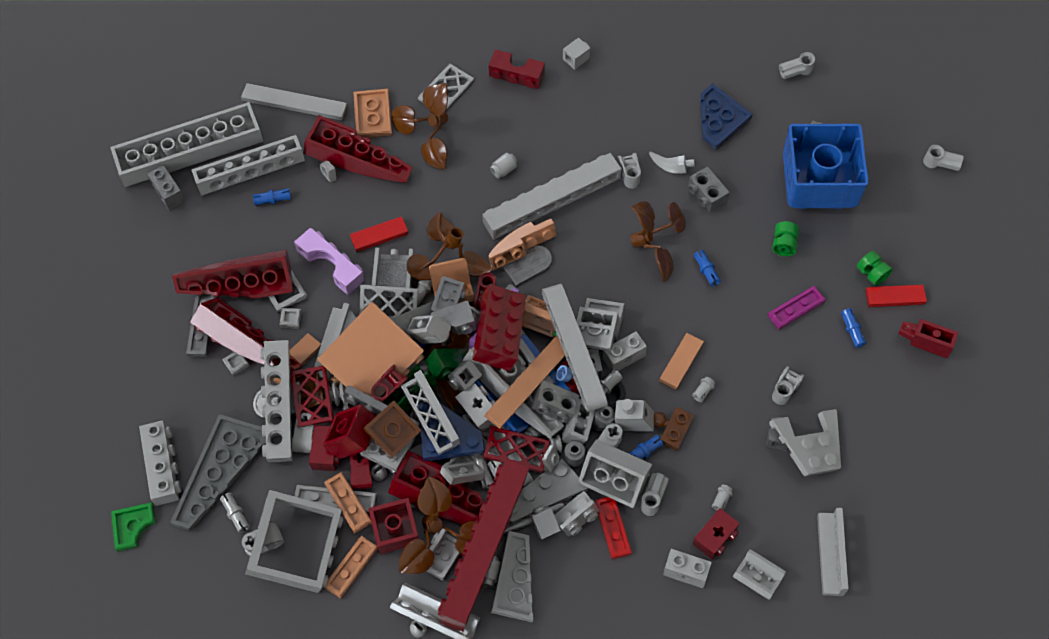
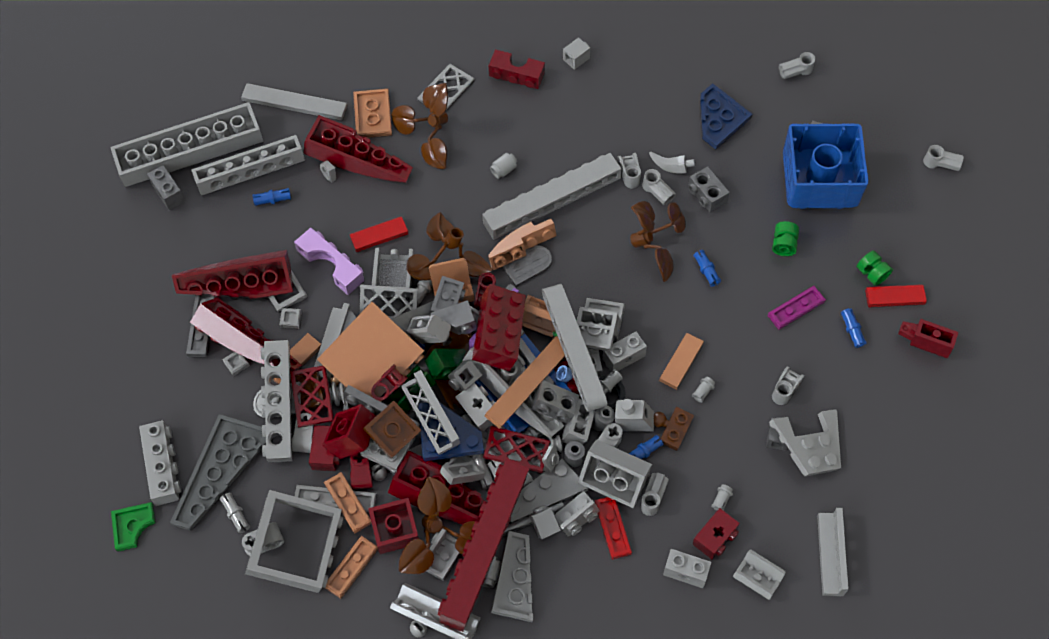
(658, 187): none -> light grey piece

